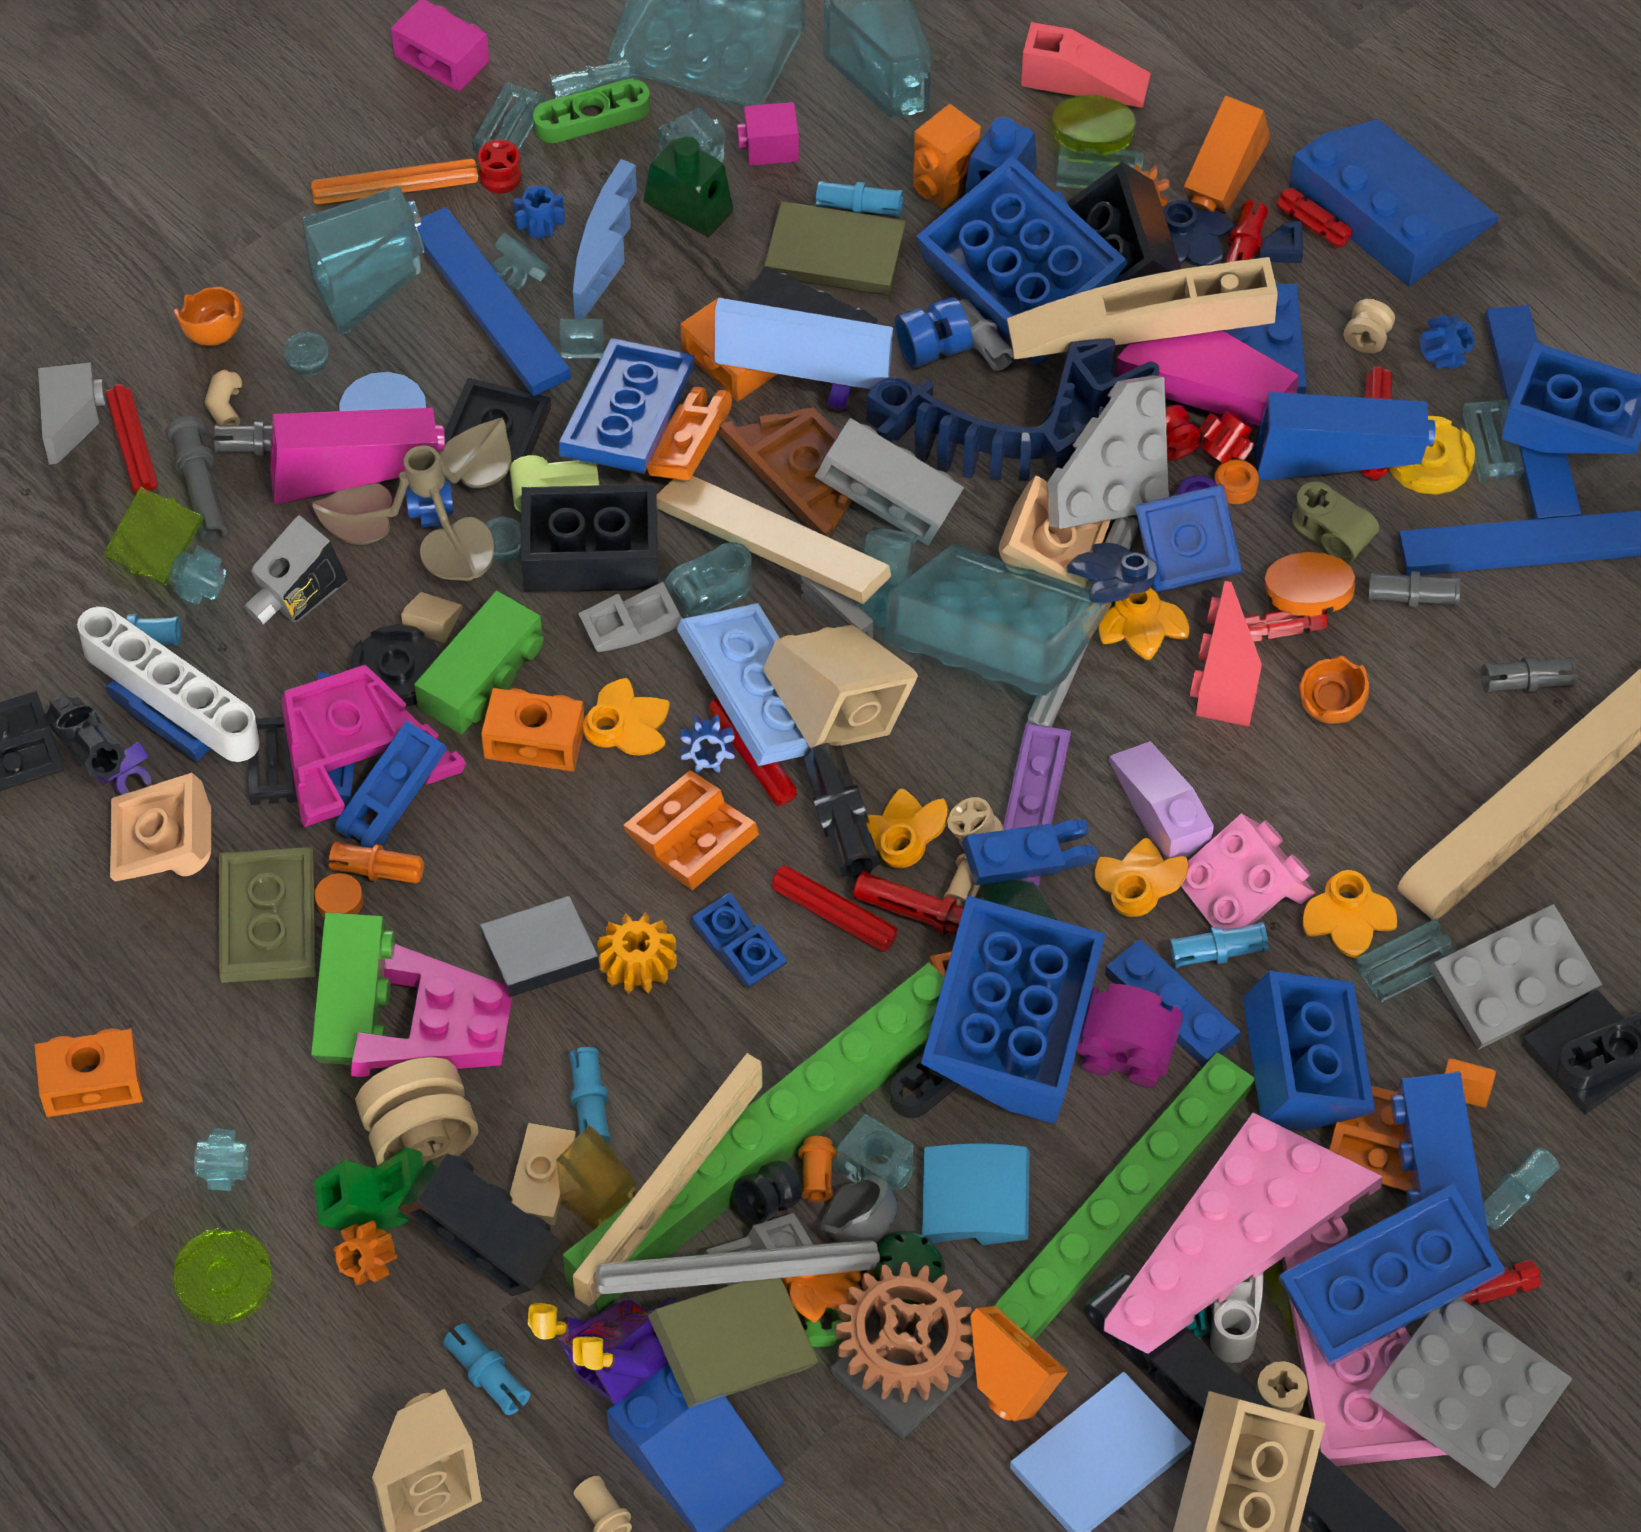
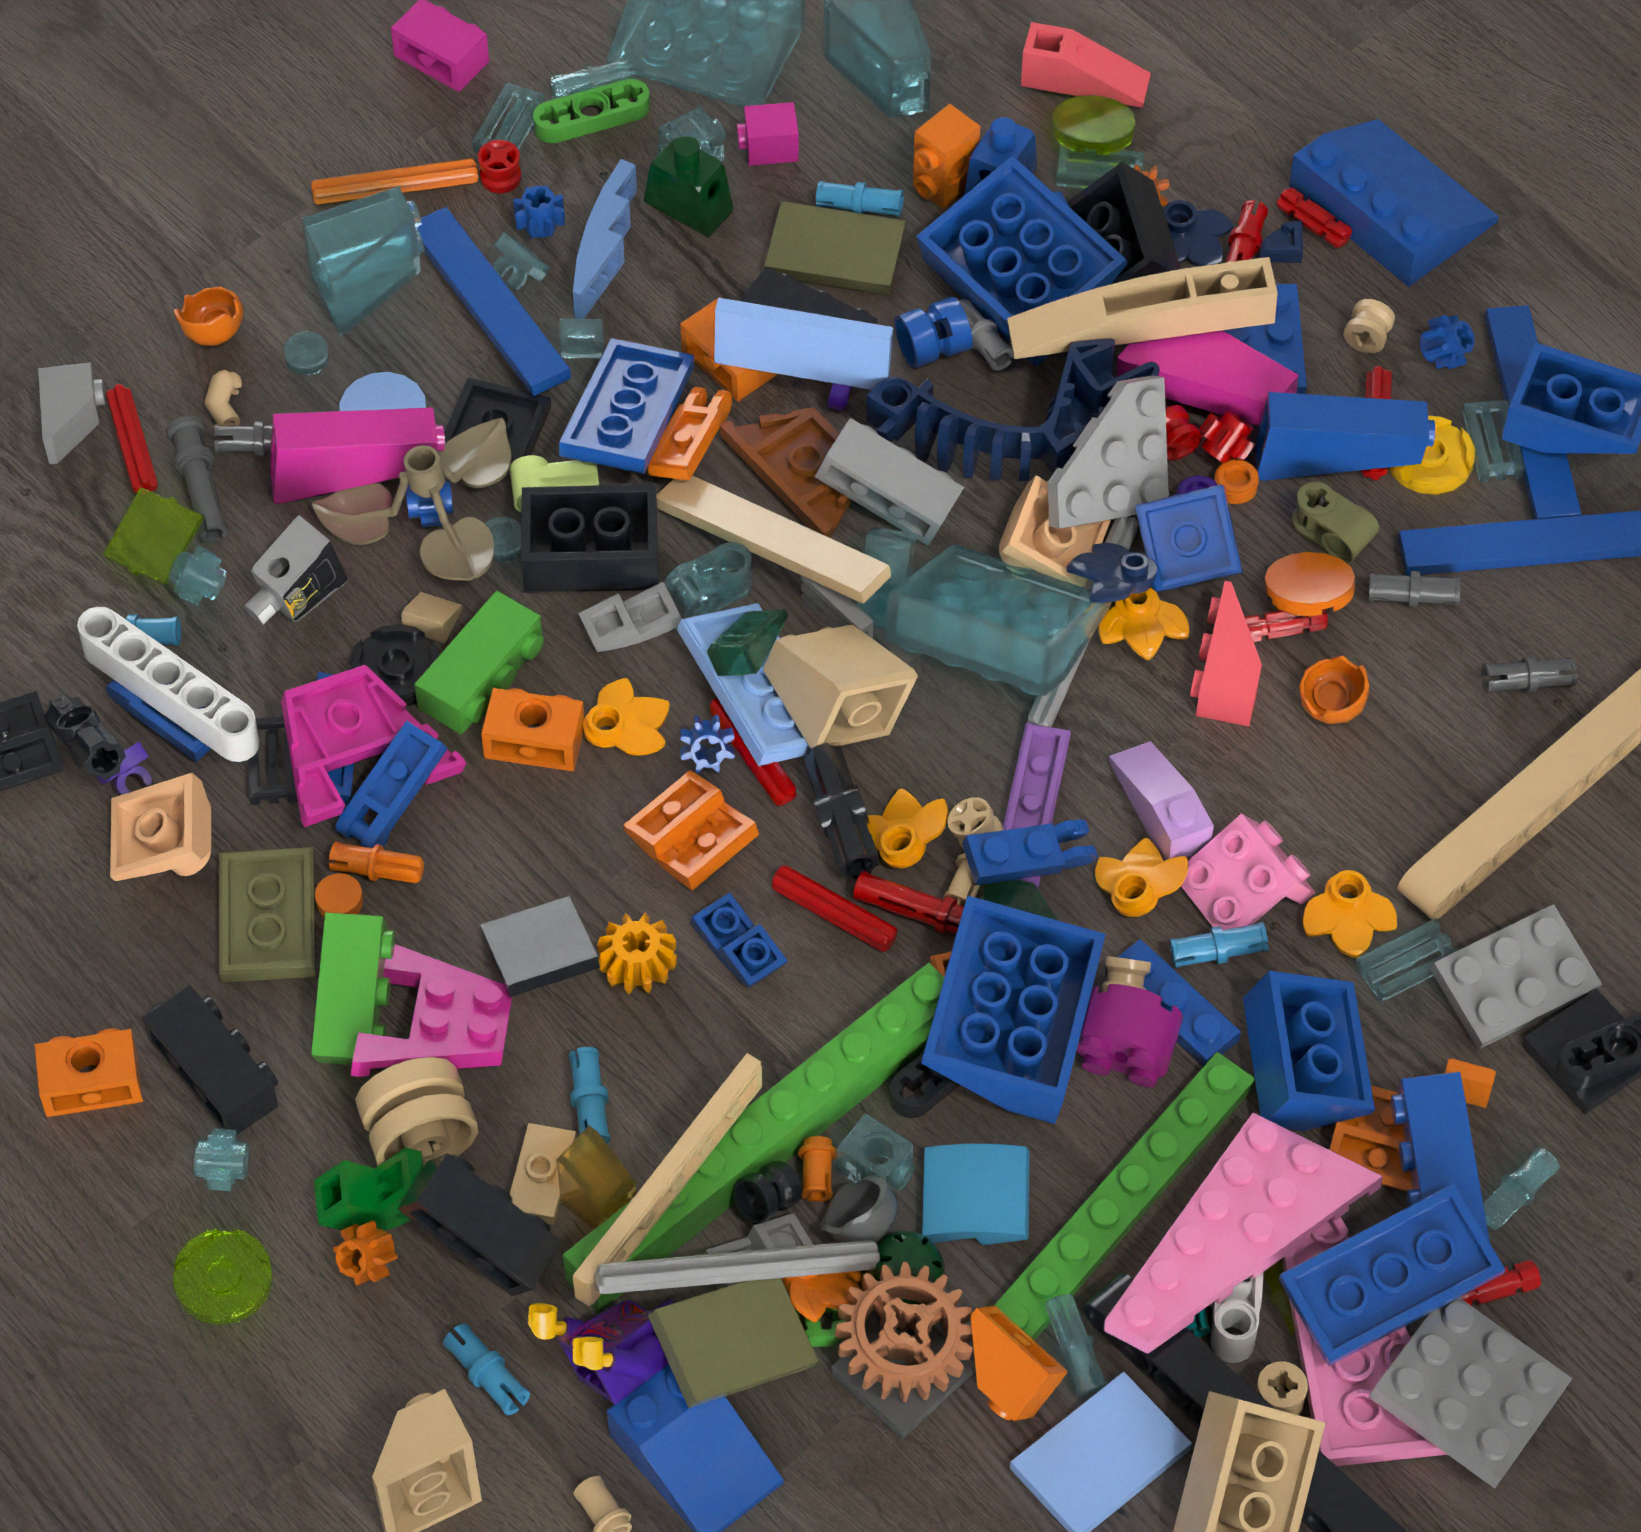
(212, 1060): none -> black brick
(746, 642): none -> clear green slope
(1075, 1344): none -> clear light blue axle
(1124, 972): none -> tan wheel
(1227, 156): orange slope -> none

